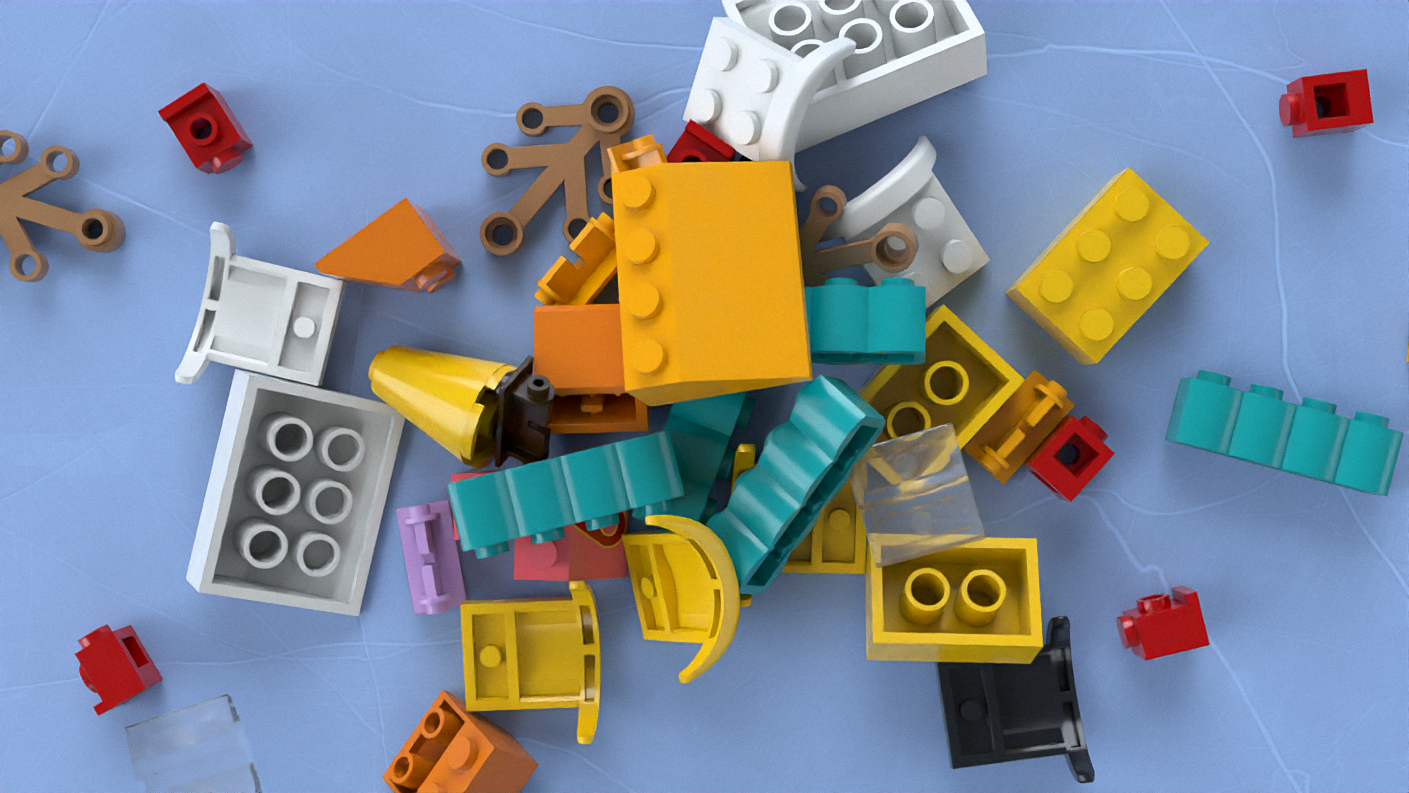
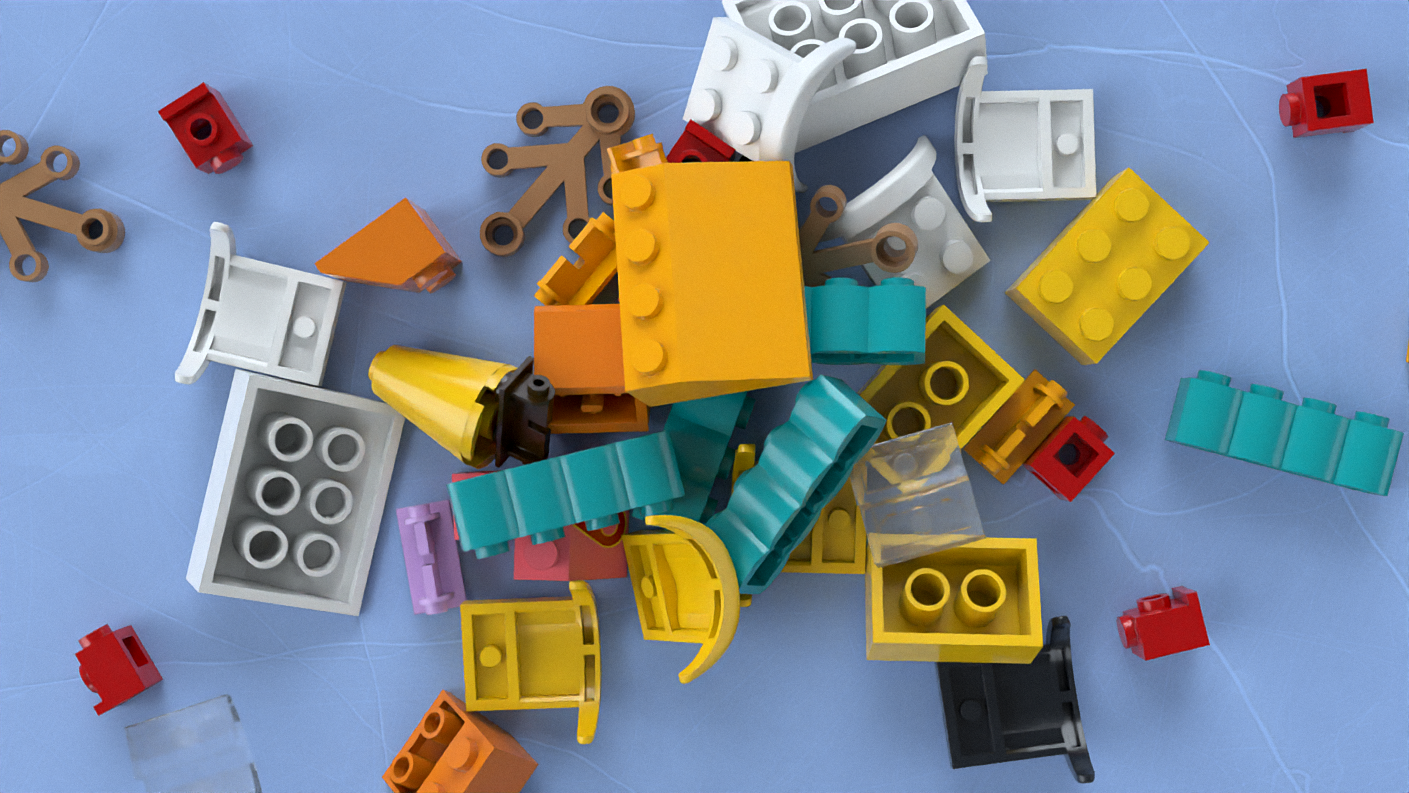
(1021, 144): none -> white piece

